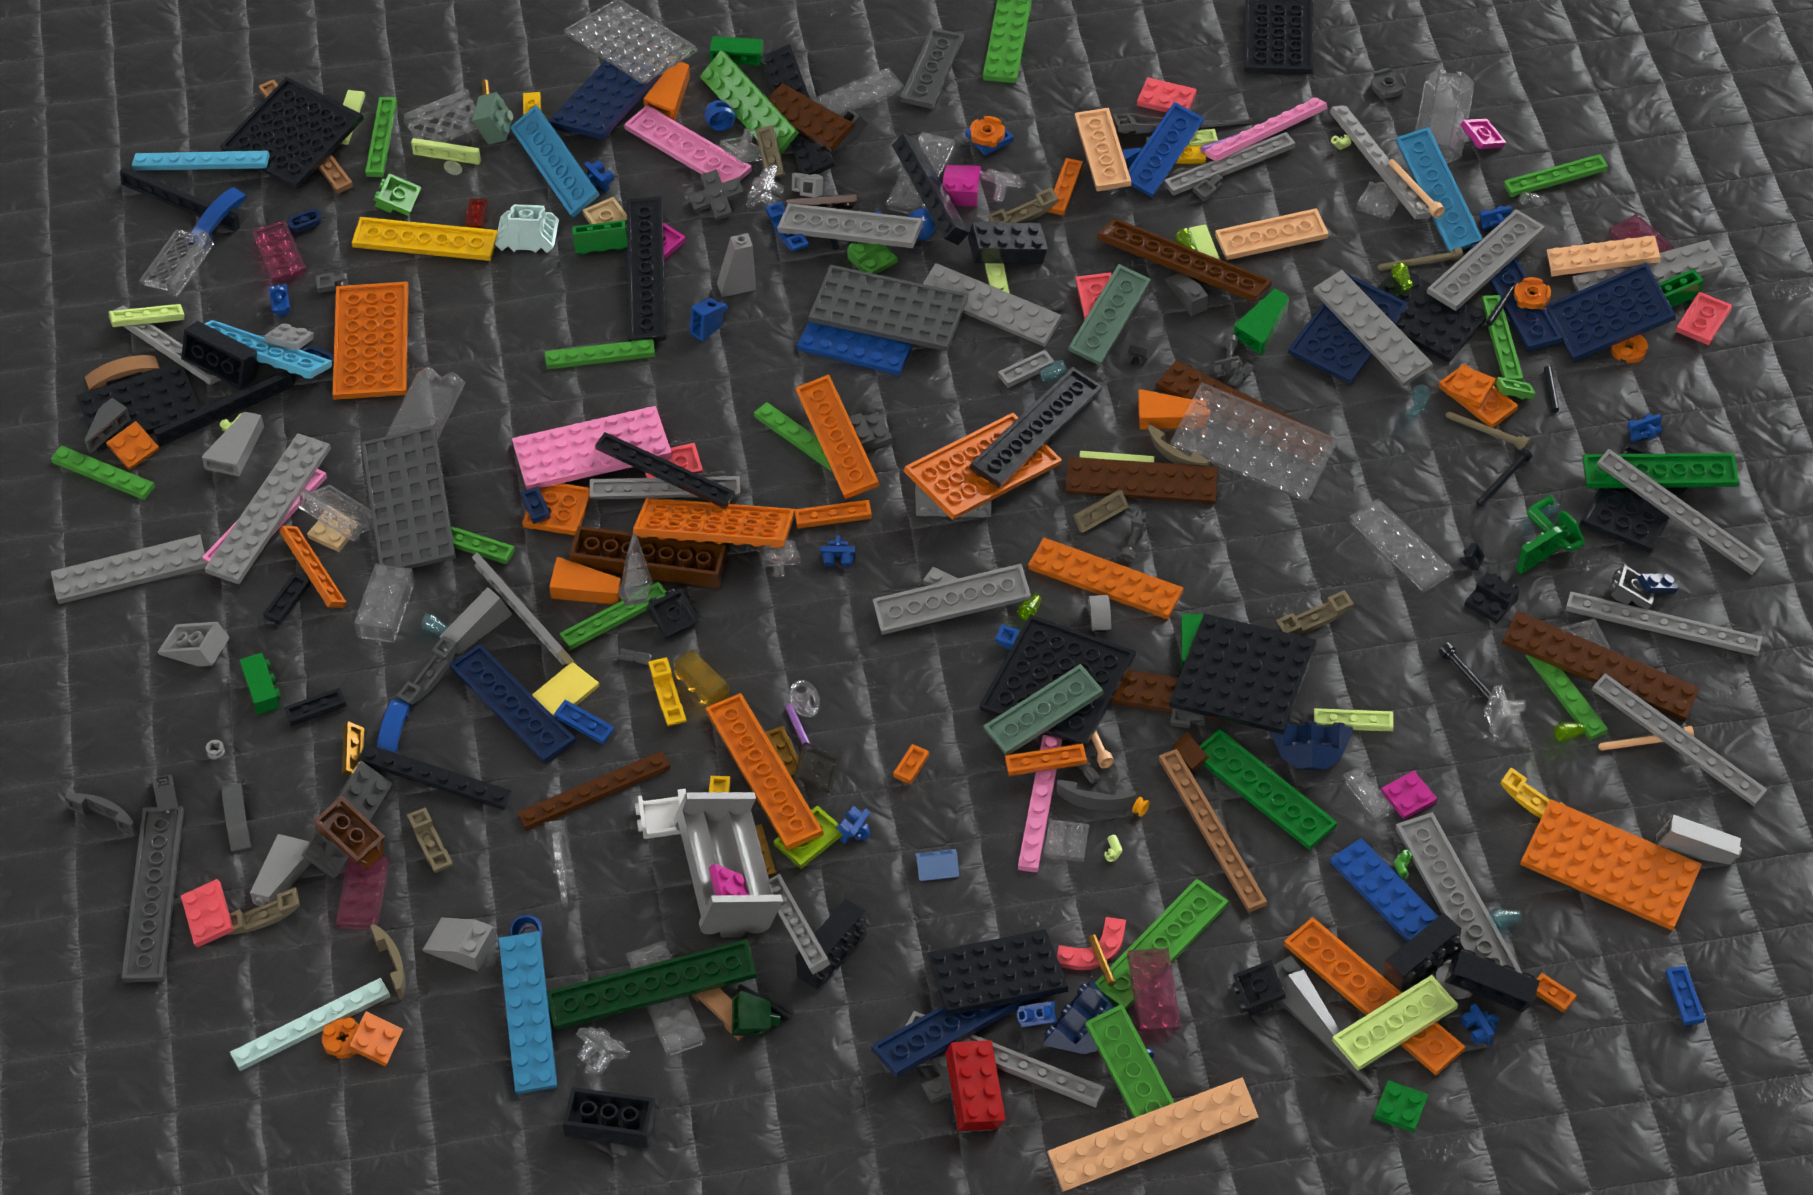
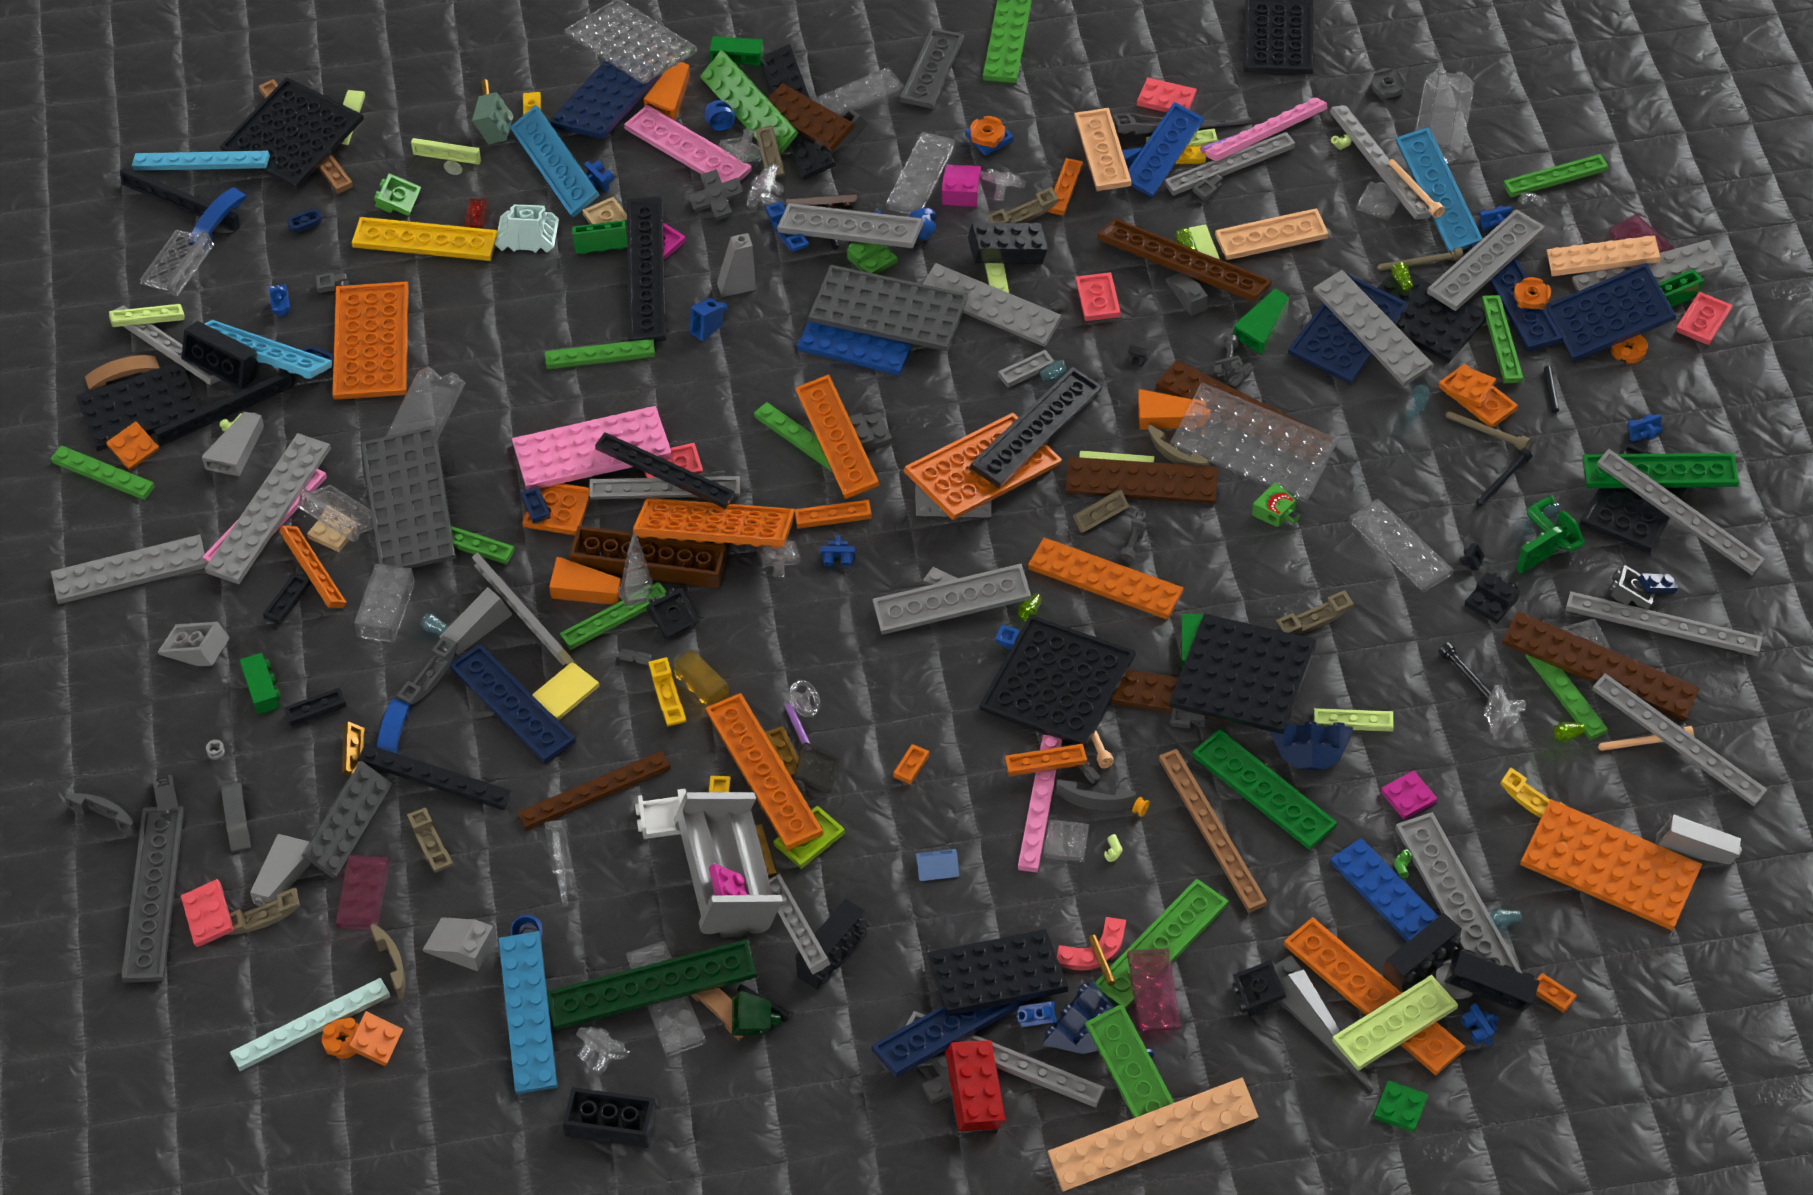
(108, 421): dark grey slope -> none
(279, 251): clear pink plate -> none
(289, 337): light grey plate -> none
(351, 832): reddish brown slope -> none
(381, 137): bright green plate -> none
(438, 110): clear fence -> none
(584, 722): blue plate -> none
(807, 184): light grey brick -> none
(856, 827): blue hips -> none
(930, 189): black brick -> none
(1043, 710): sand green plate -> none
(1099, 612): light grey brick -> none
(1109, 314): sand green plate -> none
(1191, 751): reddish brown slope -> none
(1275, 506): none -> bright green torso
(1368, 793): clear plate -> none
(1482, 133): dark pink plate -> none
(1499, 307): black bar -> none
(1515, 388): bright green plate -> none
(1685, 995): blue plate -> none

